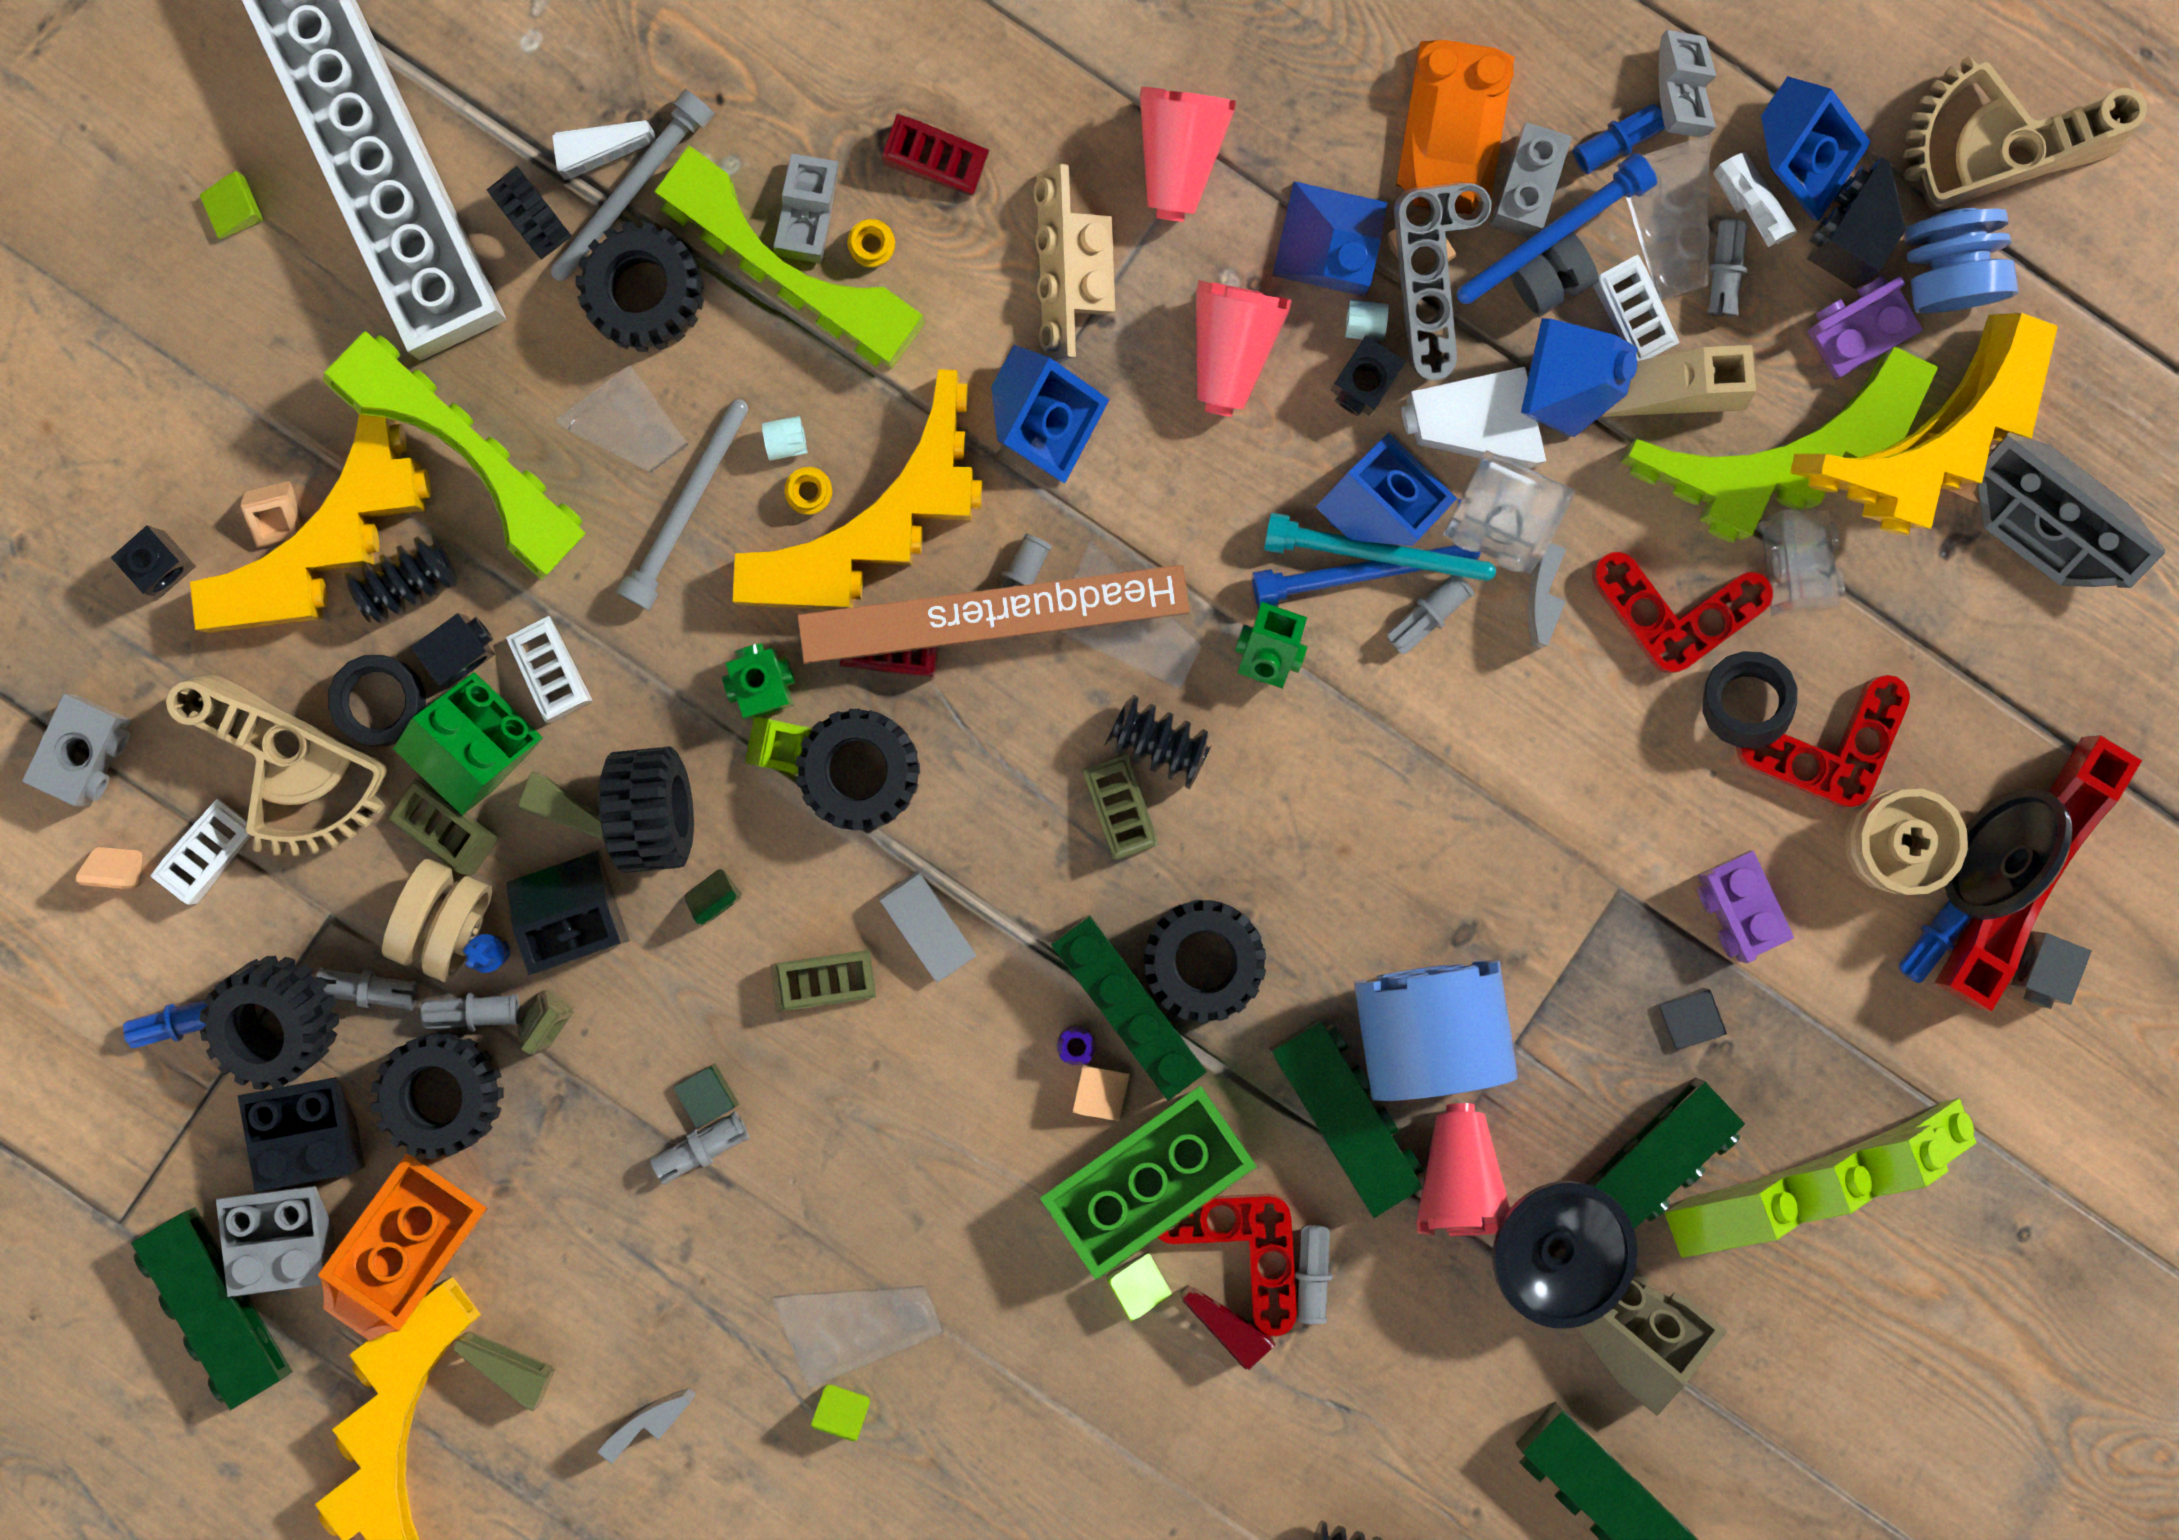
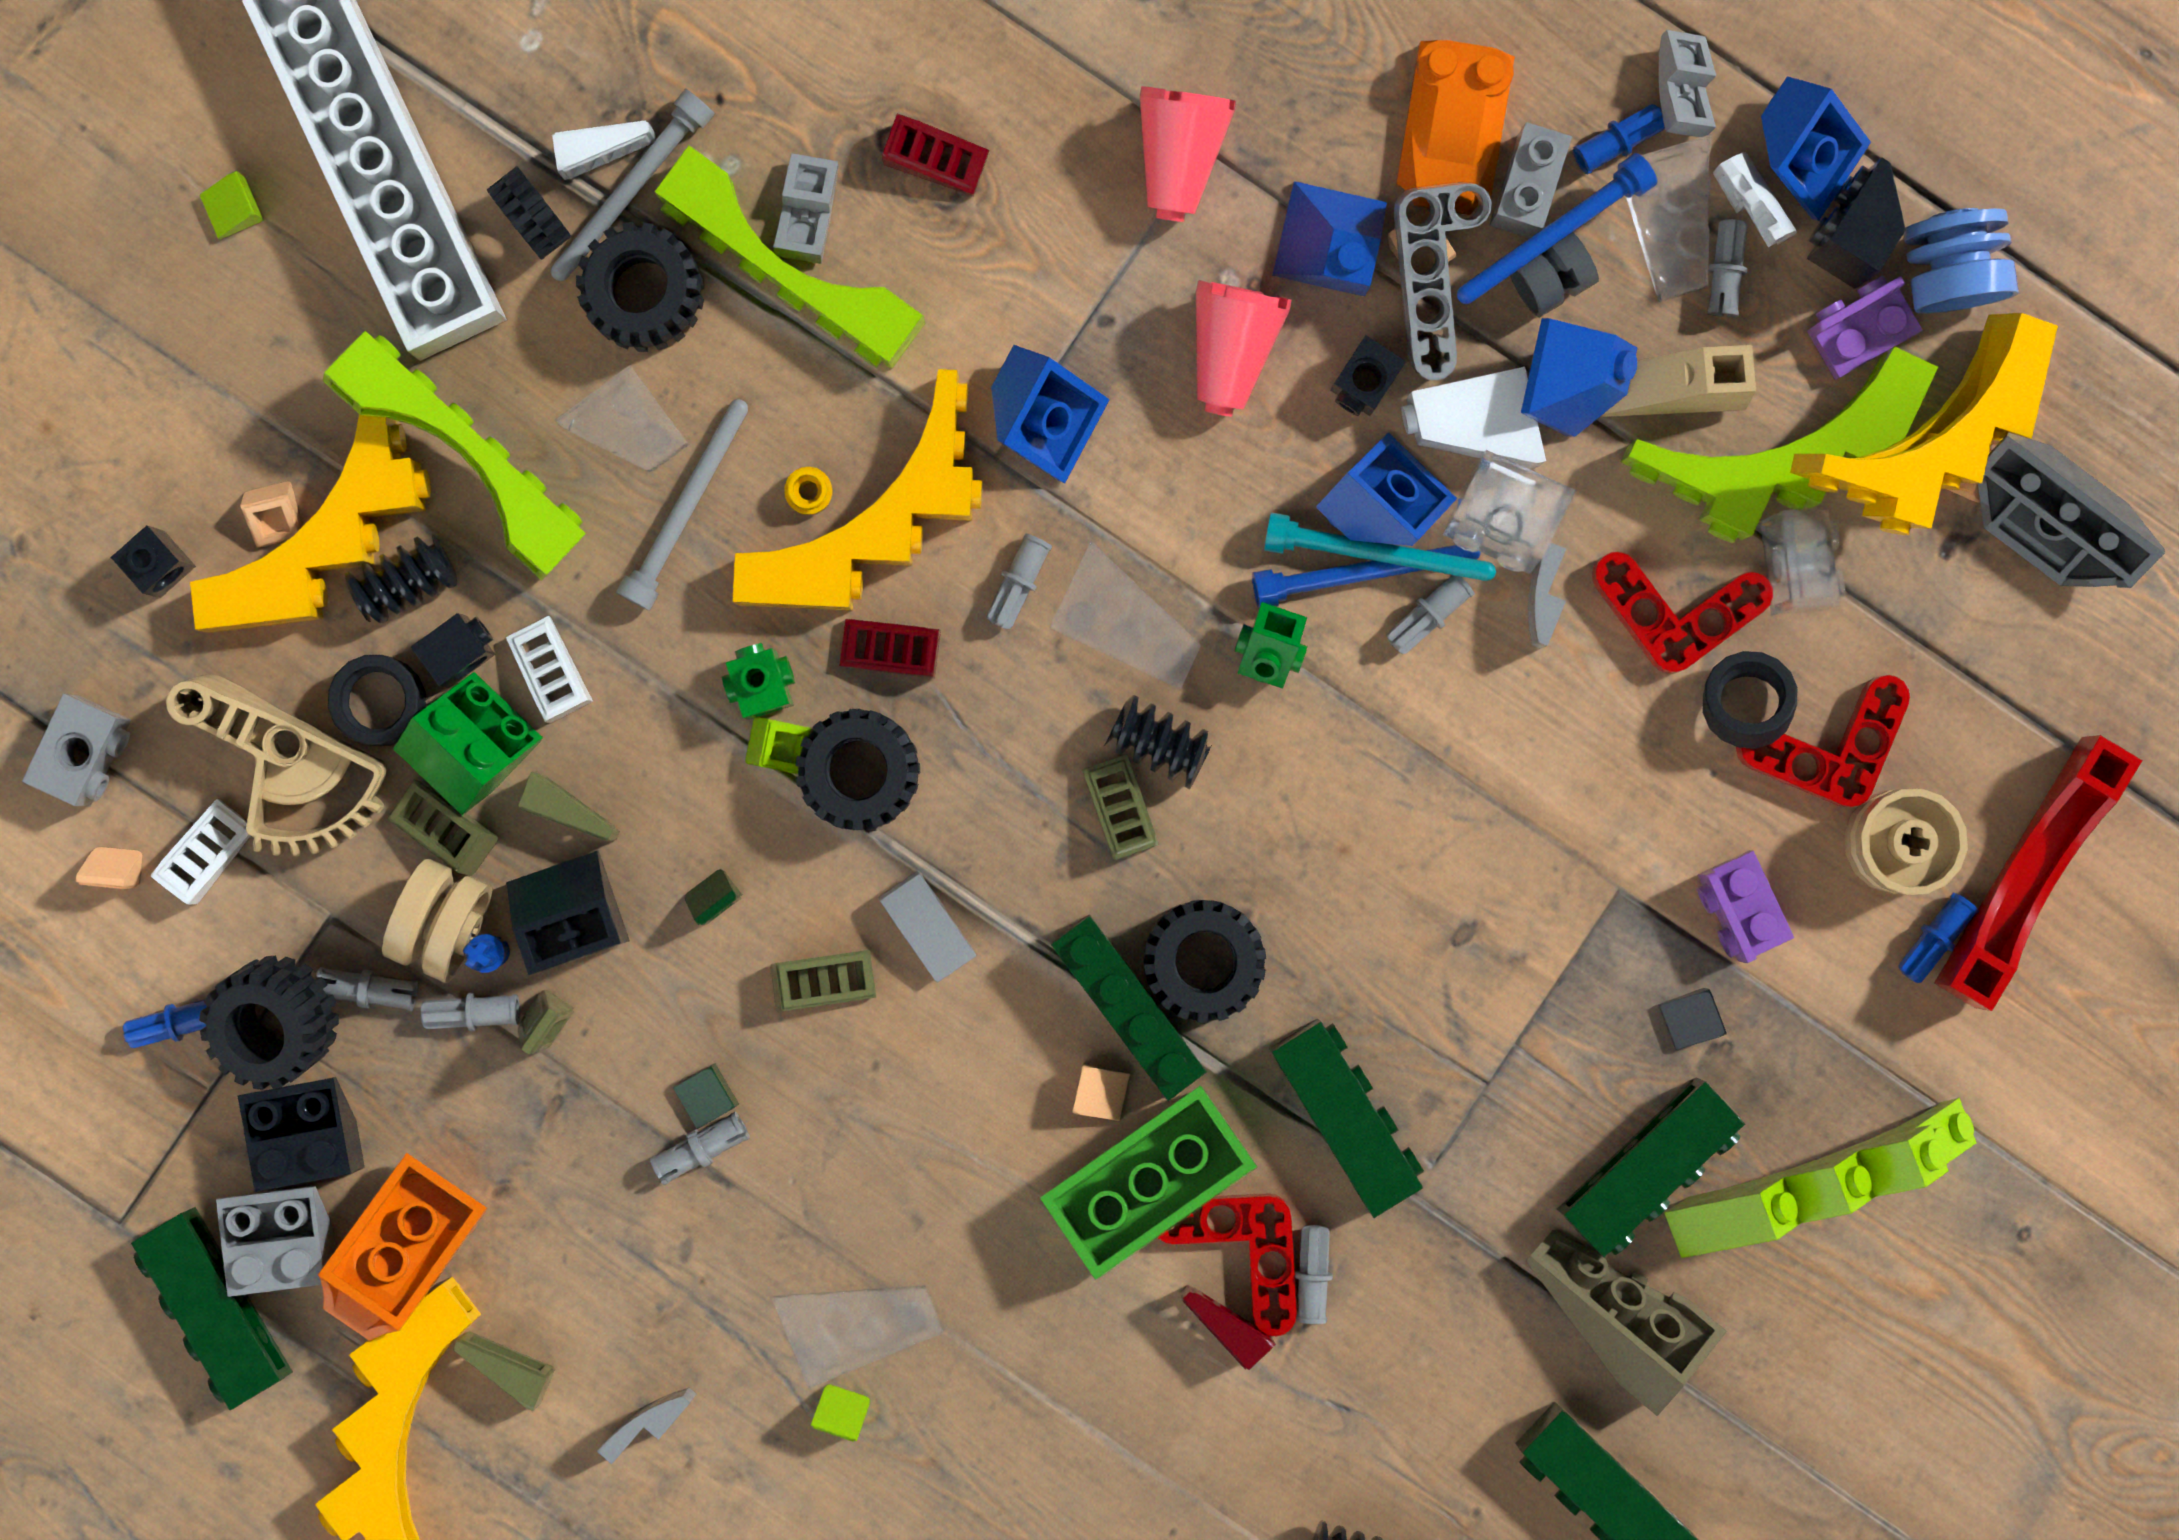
(398, 1104): black tyre -> none
(646, 809): black tyre -> none
(784, 438): light aqua hose -> none
(866, 229): yellow plate -> none
(993, 614): nougat tile -> none
(1073, 263): tan bracket -> none
(1076, 1032): dark purple hose -> none
(1139, 1286): slope -> none
(1366, 319): light aqua hose -> none
(1436, 1031): medium blue brick -> none
(1462, 1177): coral cone -> none
(1587, 1270): black dish -> none
(1651, 302): white slope -> none
(2003, 123): tan arm -> none
(2011, 854): black dish -> none
(2050, 969): dark grey brick -> none

